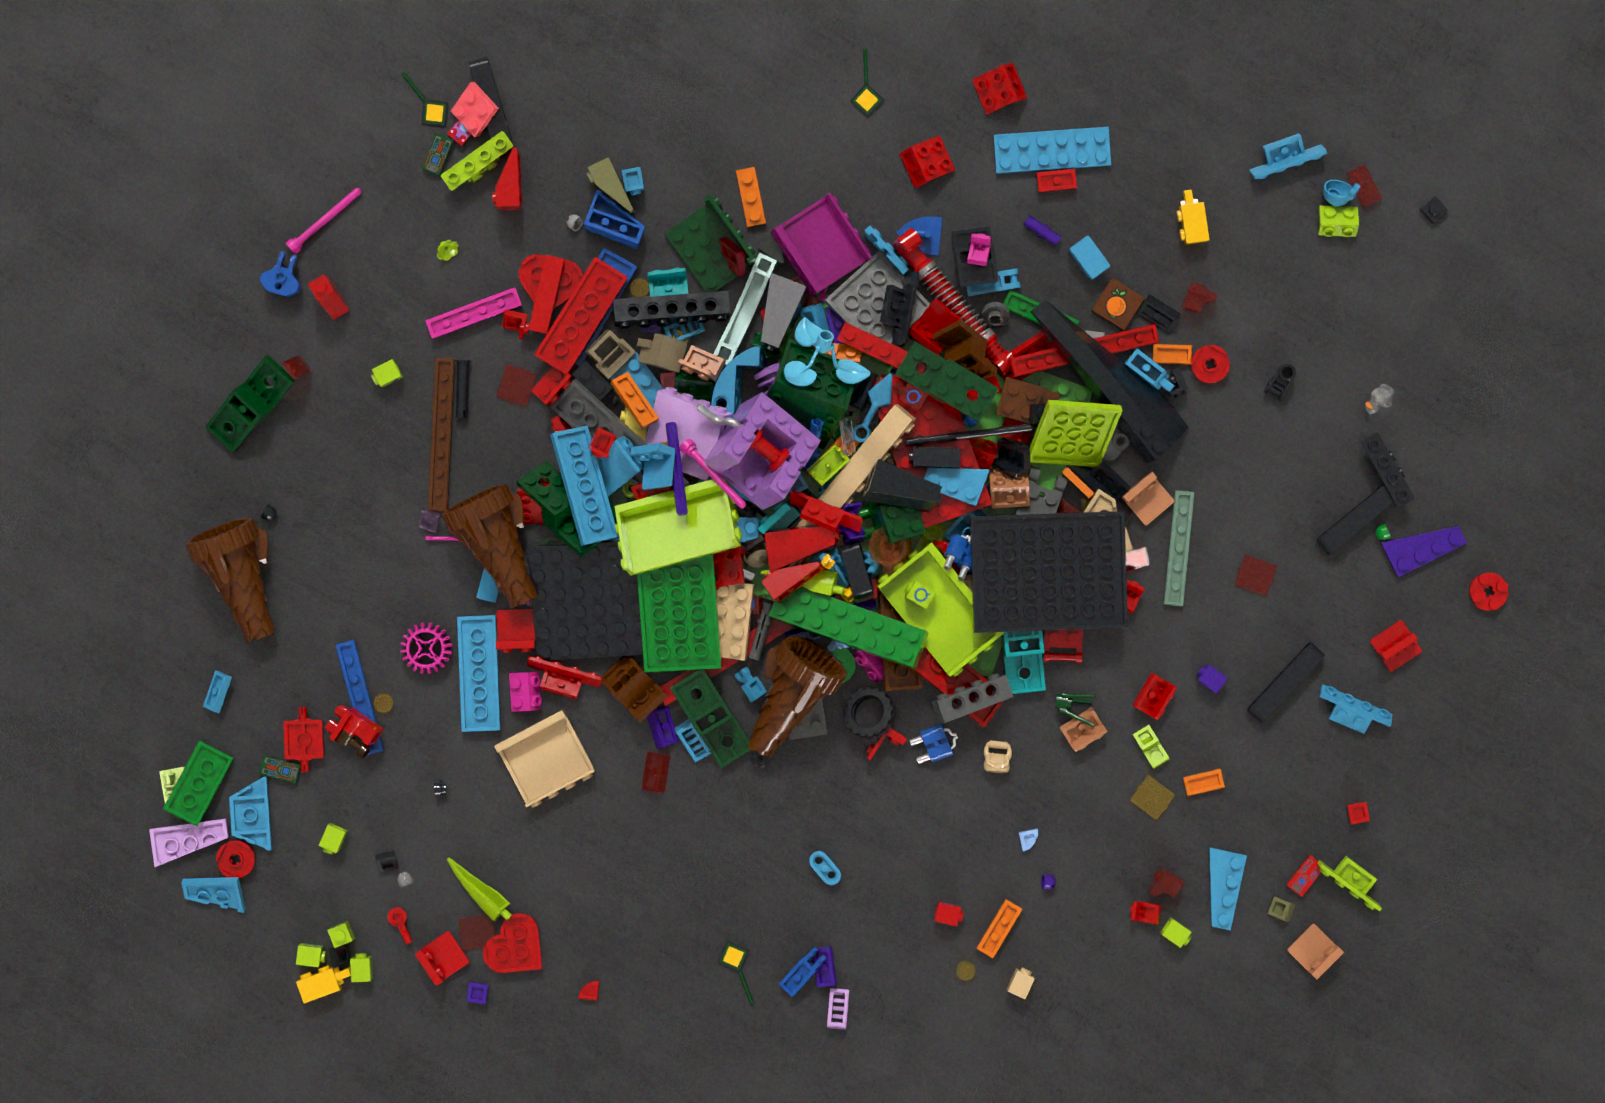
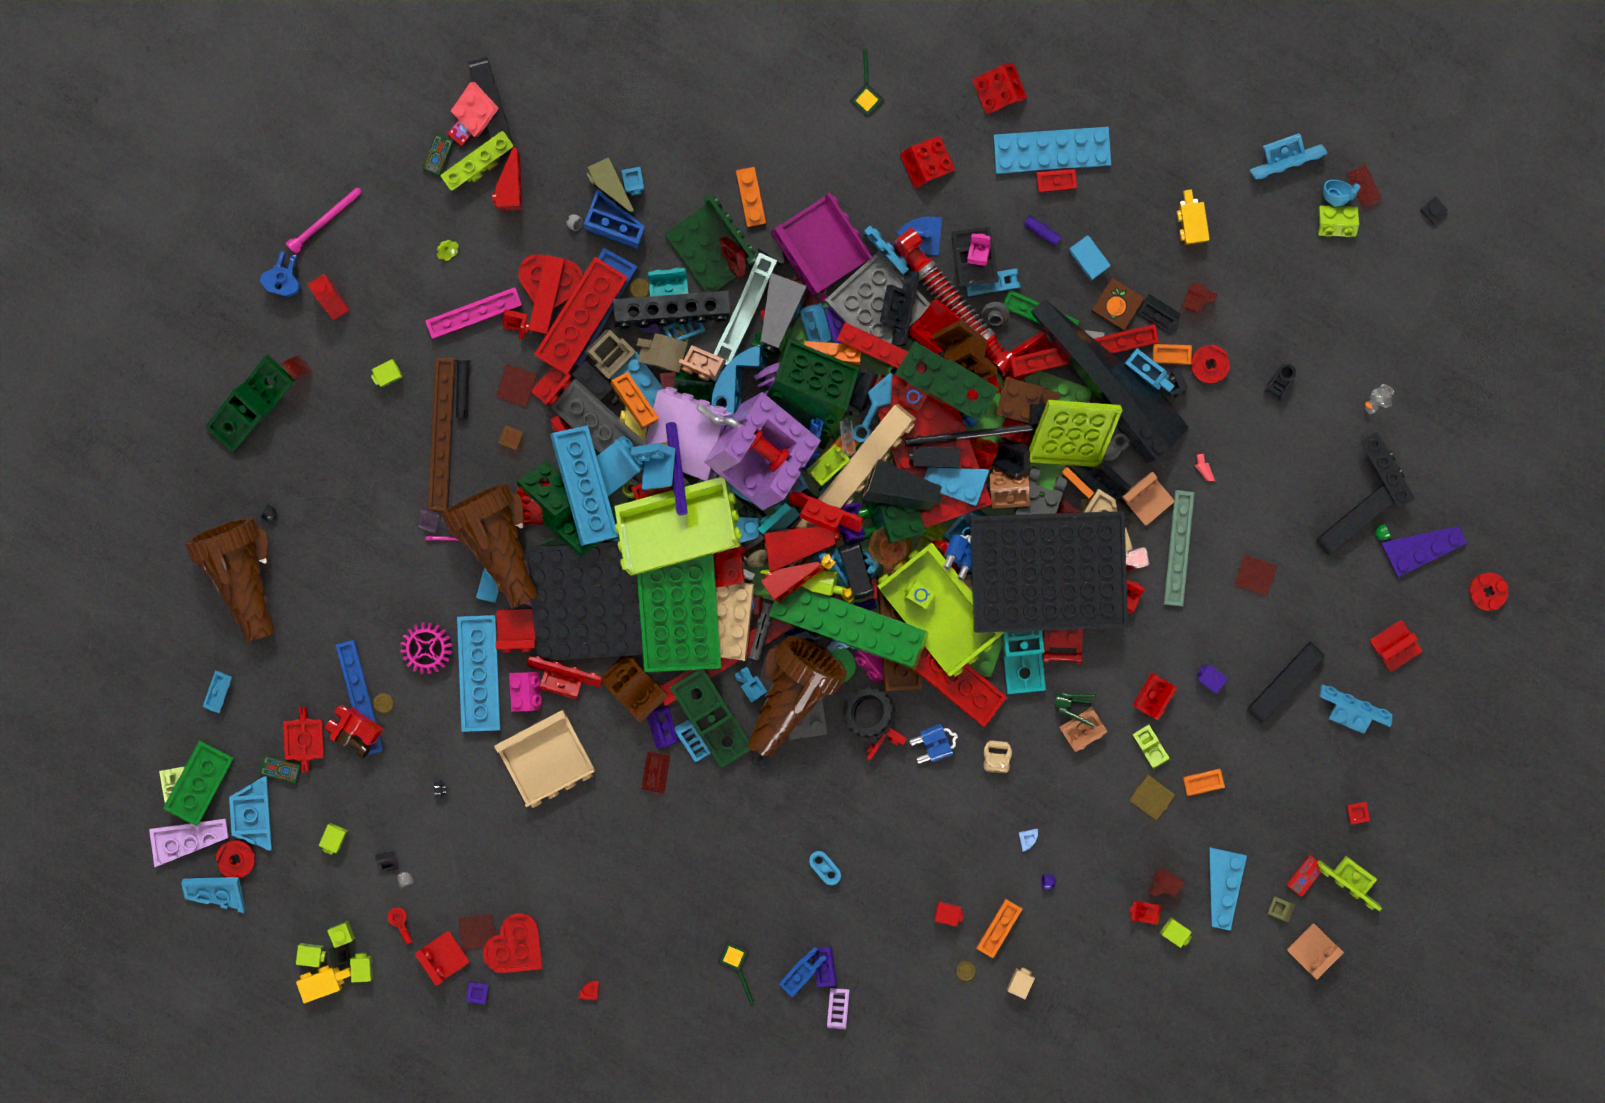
(433, 111): piece -> none
(486, 897): lime piece -> none
(511, 437): none -> clear orange plate
(601, 443): red bracket -> none
(689, 448): dark pink piece -> none
(808, 335): medium azure plant -> none
(1000, 692): dark grey brick -> none
(1204, 468): none -> coral bar

